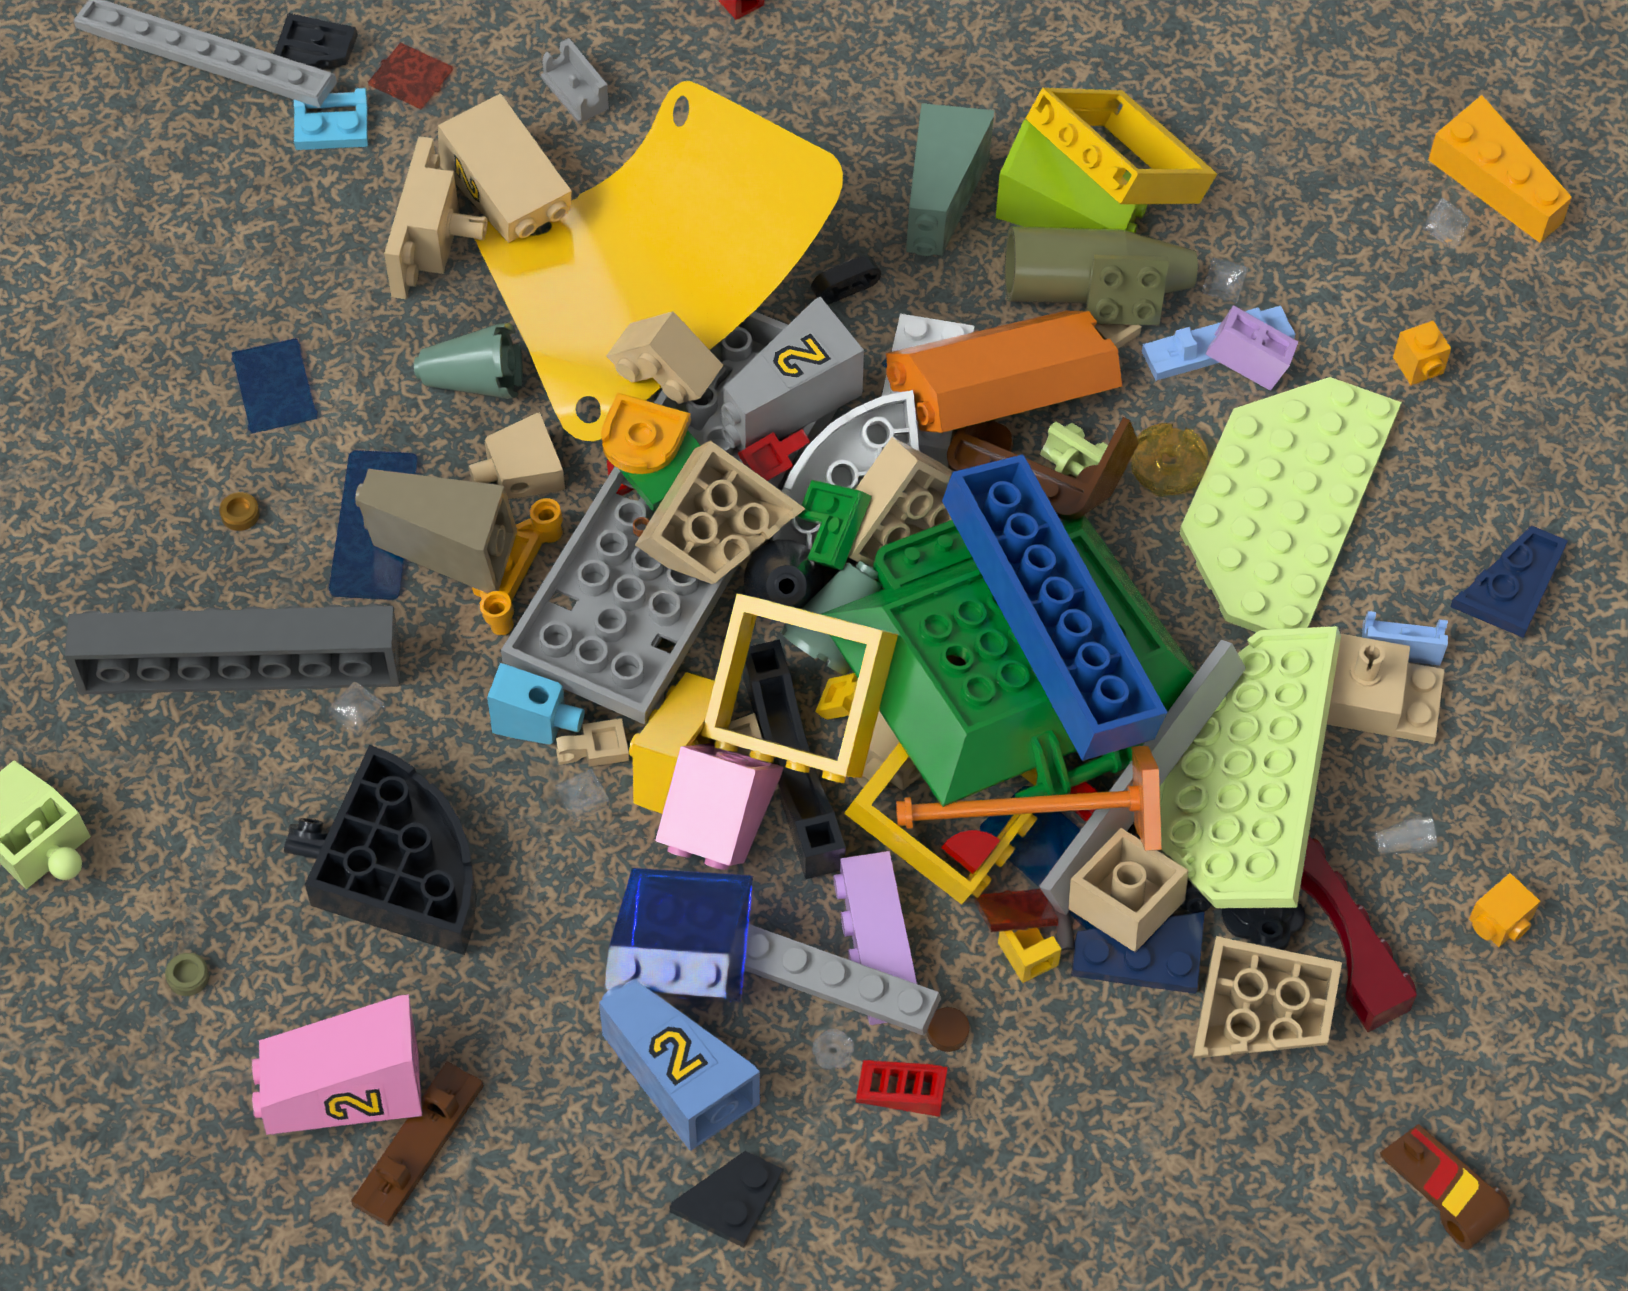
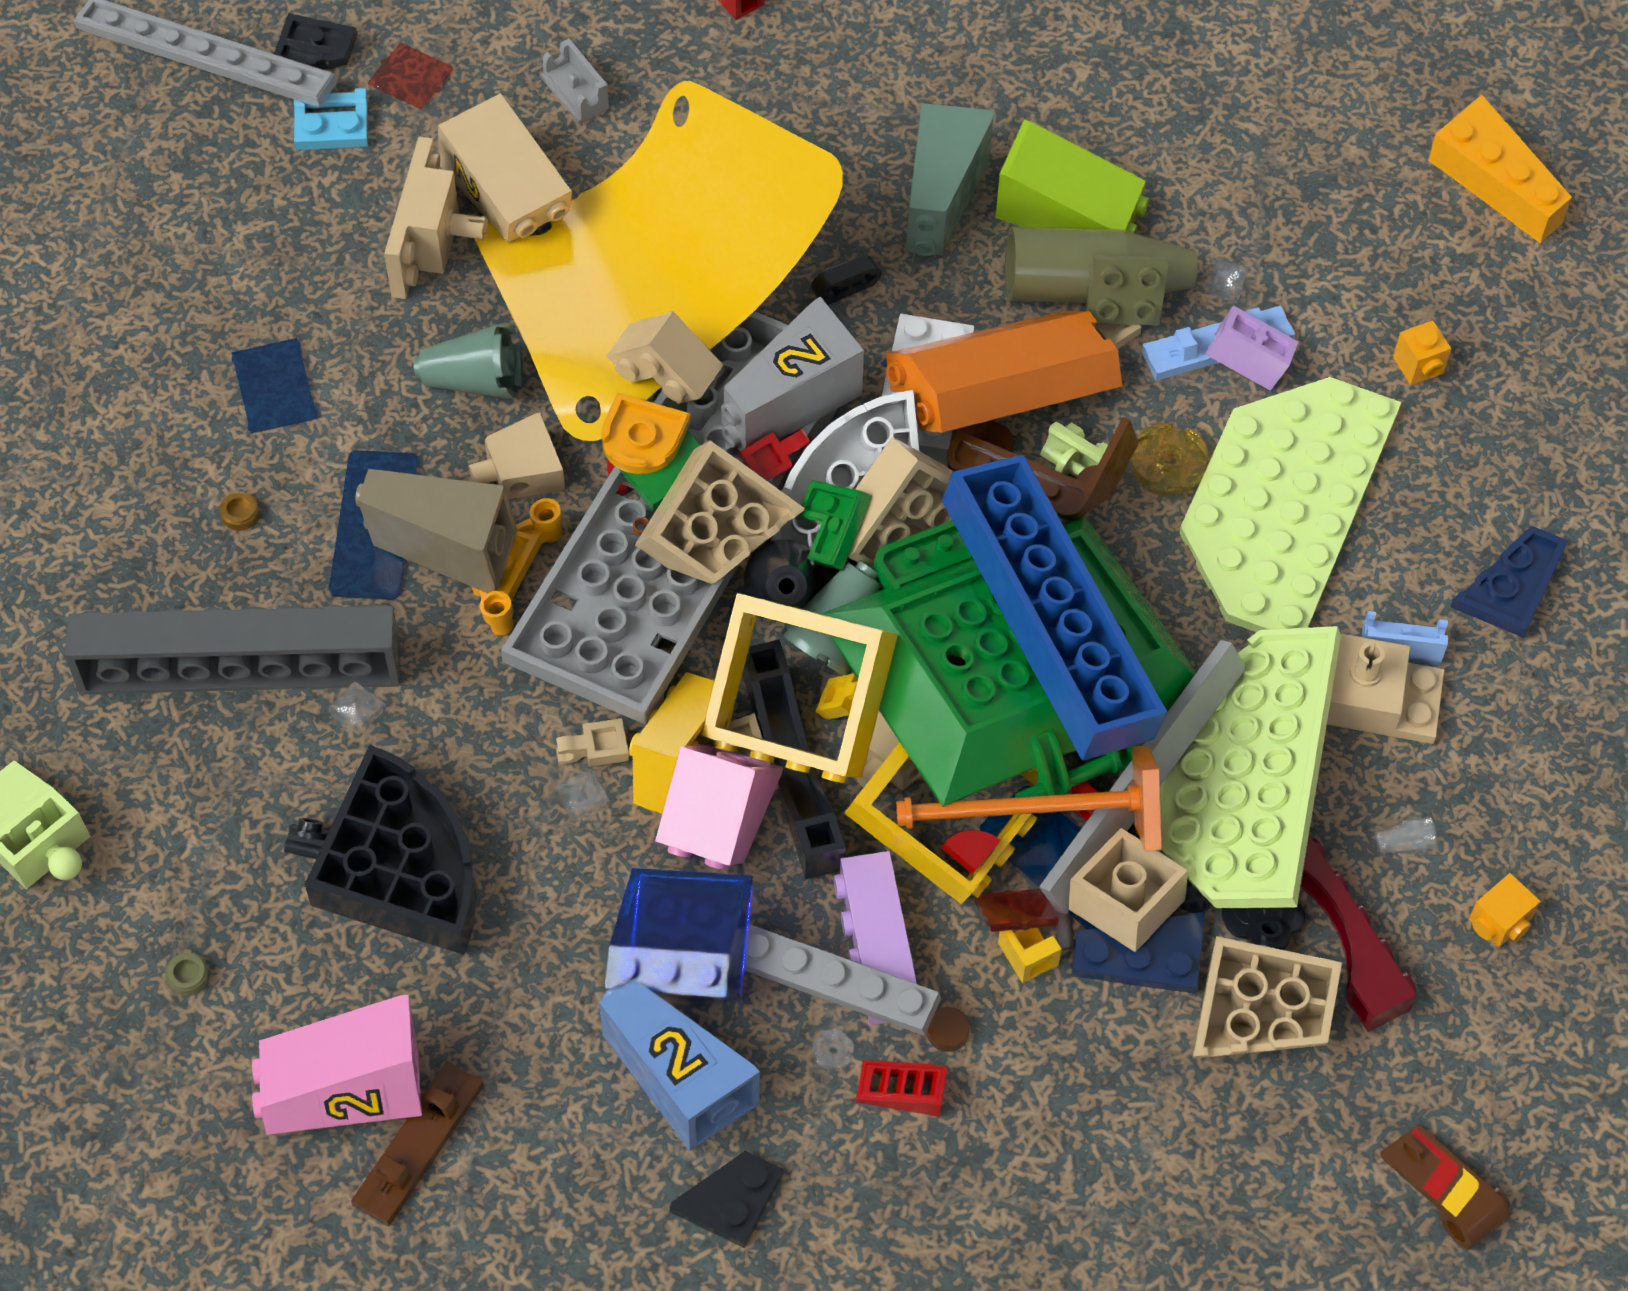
(530, 706): medium azure torso -> none
(1176, 171): yellow window -> none
(1447, 223): clear tile -> none

